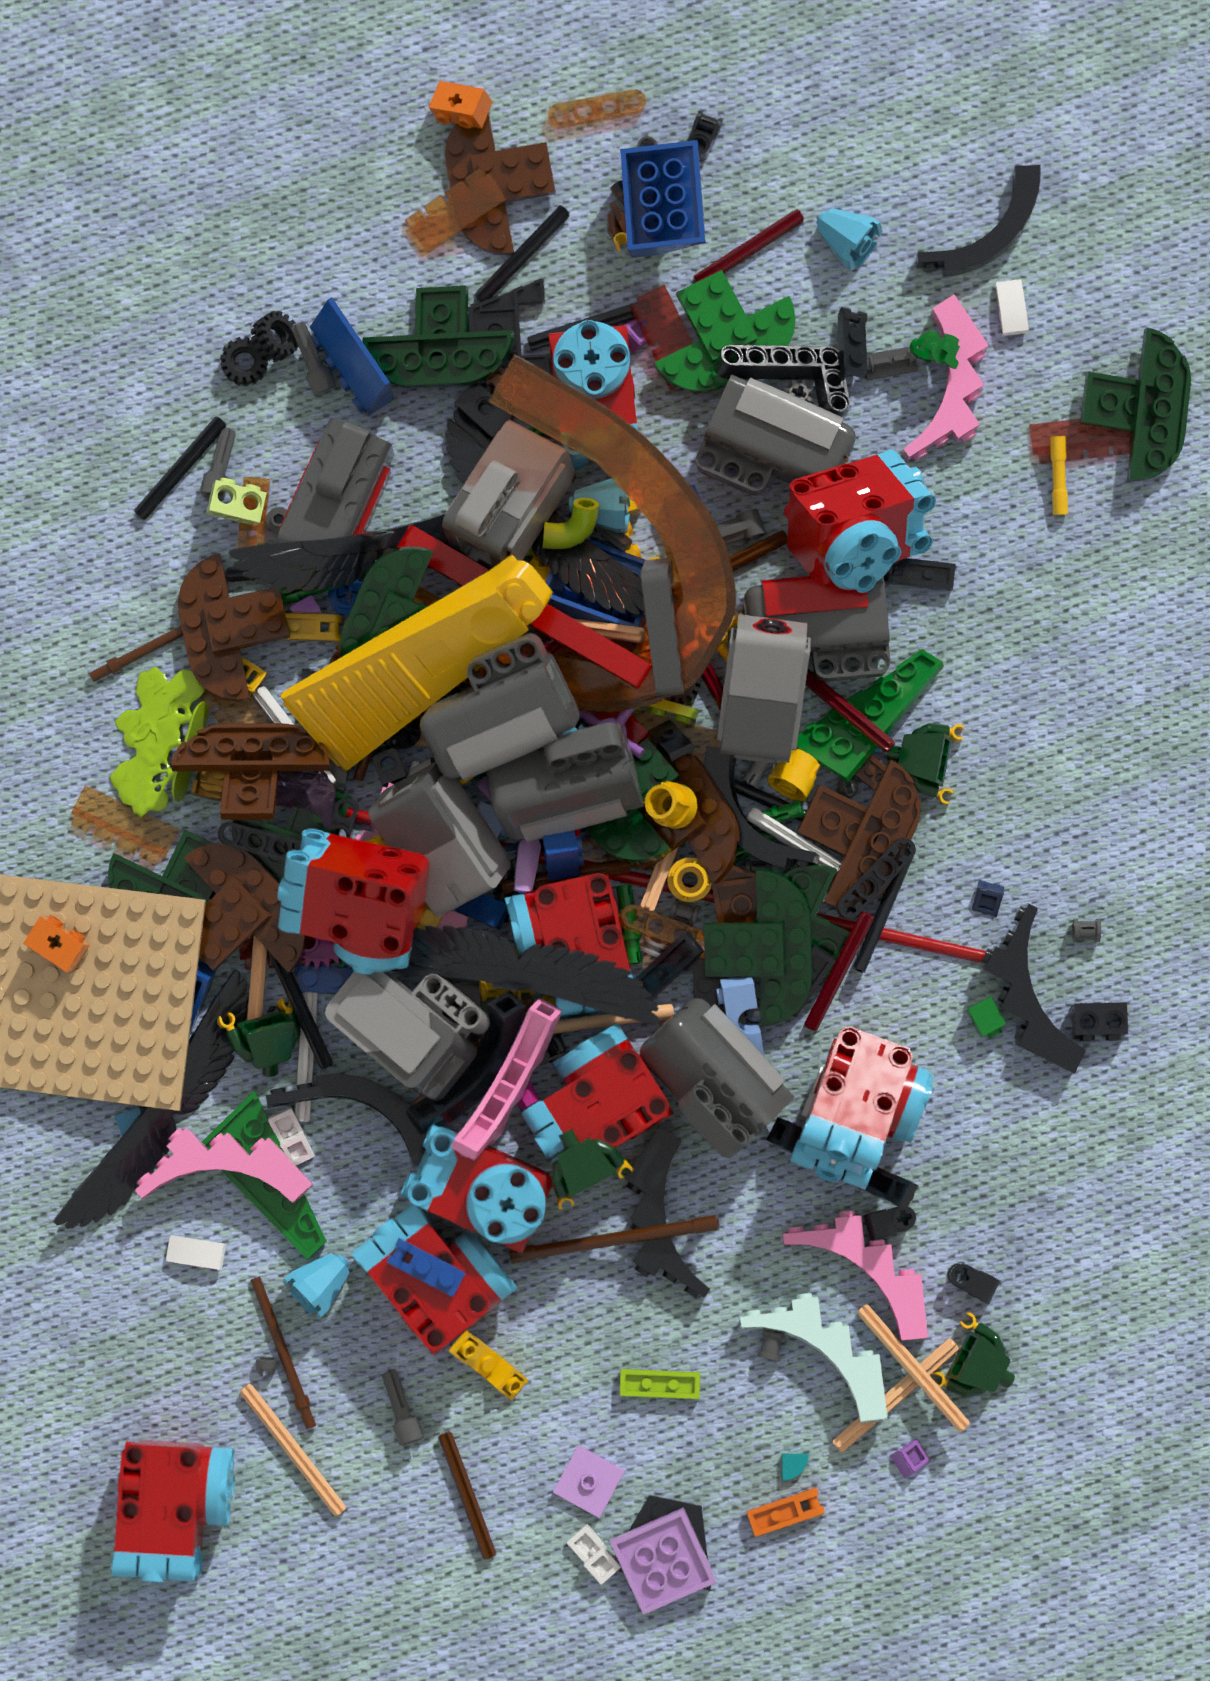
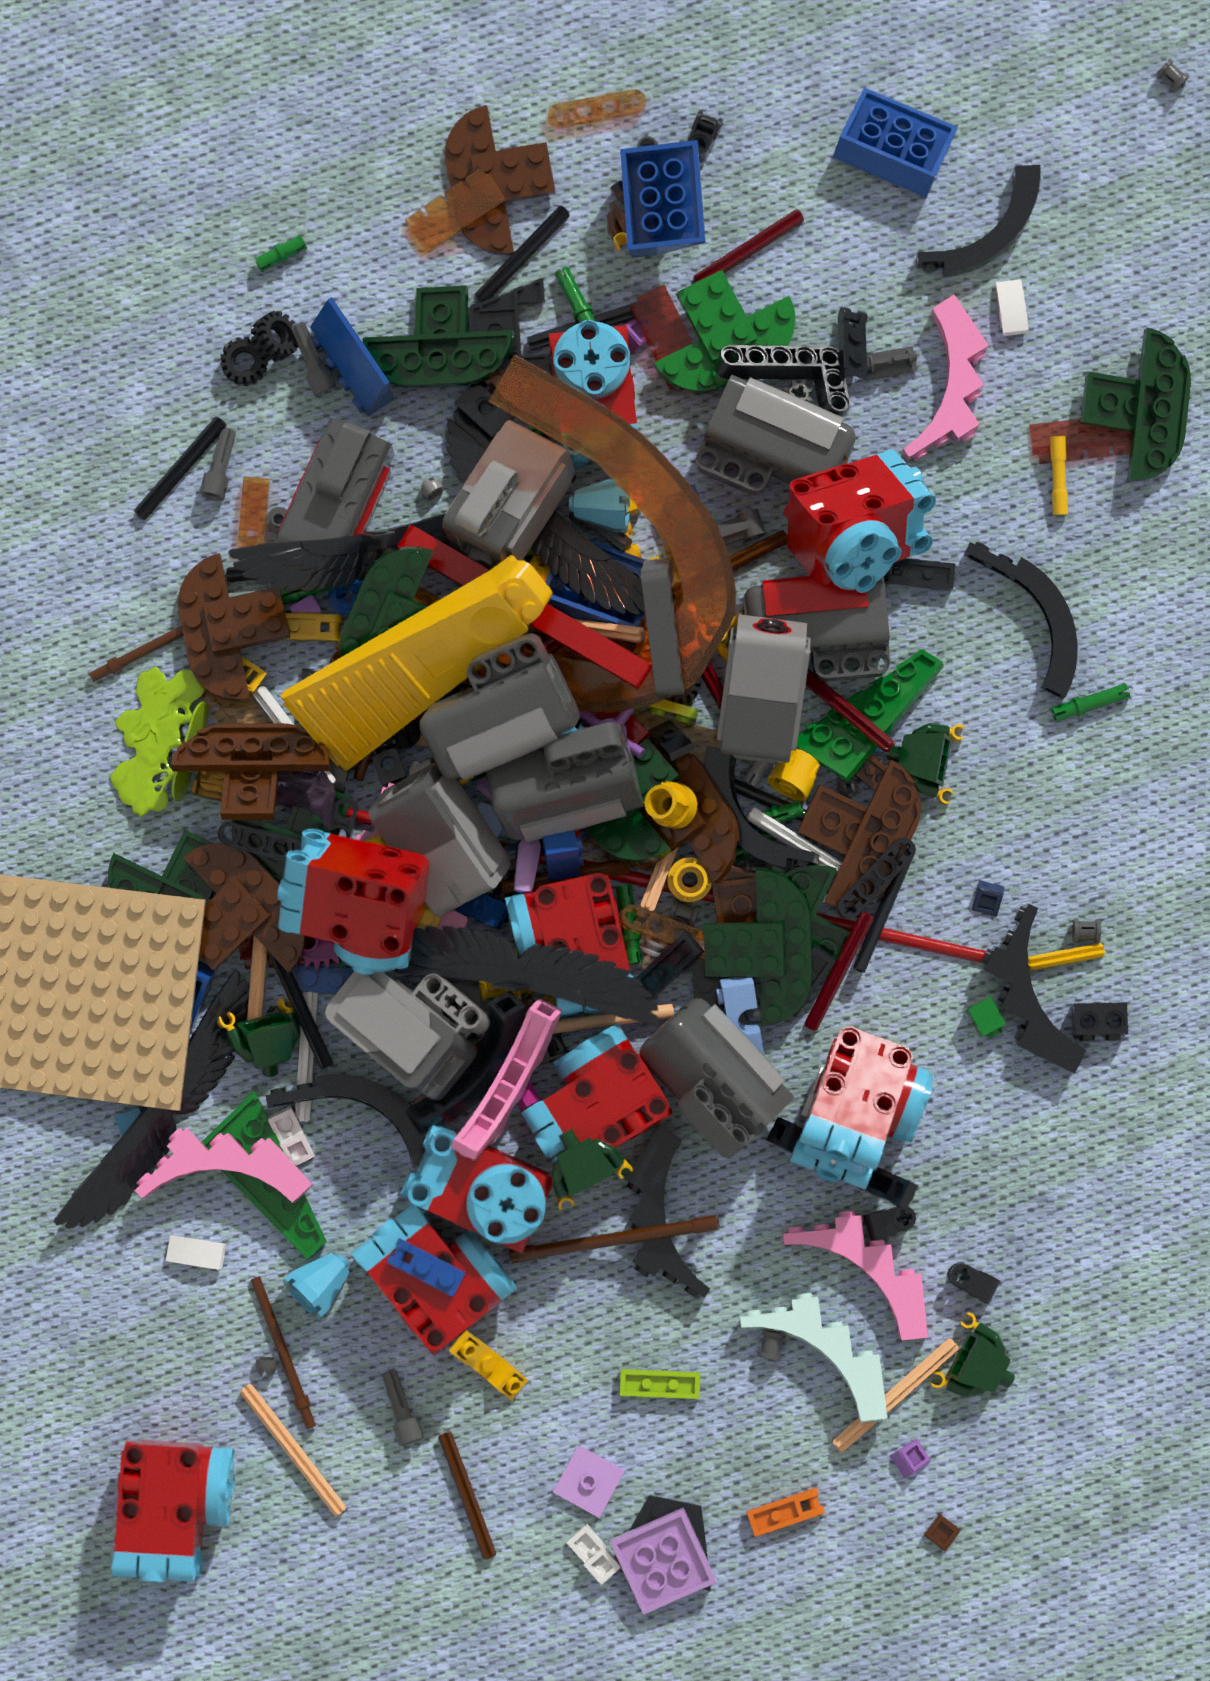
(42, 941): orange brick -> none
(118, 819): clear orange windscreen -> none
(235, 509): yellowish green brick -> none
(280, 253): none -> green pin
(429, 486): none -> light grey hinge
(460, 105): orange brick -> none
(574, 530): lime cylinder -> none
(581, 310): none -> green pin
(793, 1464): teal tile -> none
(849, 232): medium azure cone -> none
(895, 142): none -> blue slope
(913, 1368): light nougat axle -> none
(936, 349): green piece -> none
(942, 1532): none -> reddish brown tile
(1053, 606): none -> black arch
(1066, 956): none -> yellow axle
(1079, 706): none -> green pin
(1172, 75): none -> dark grey bush

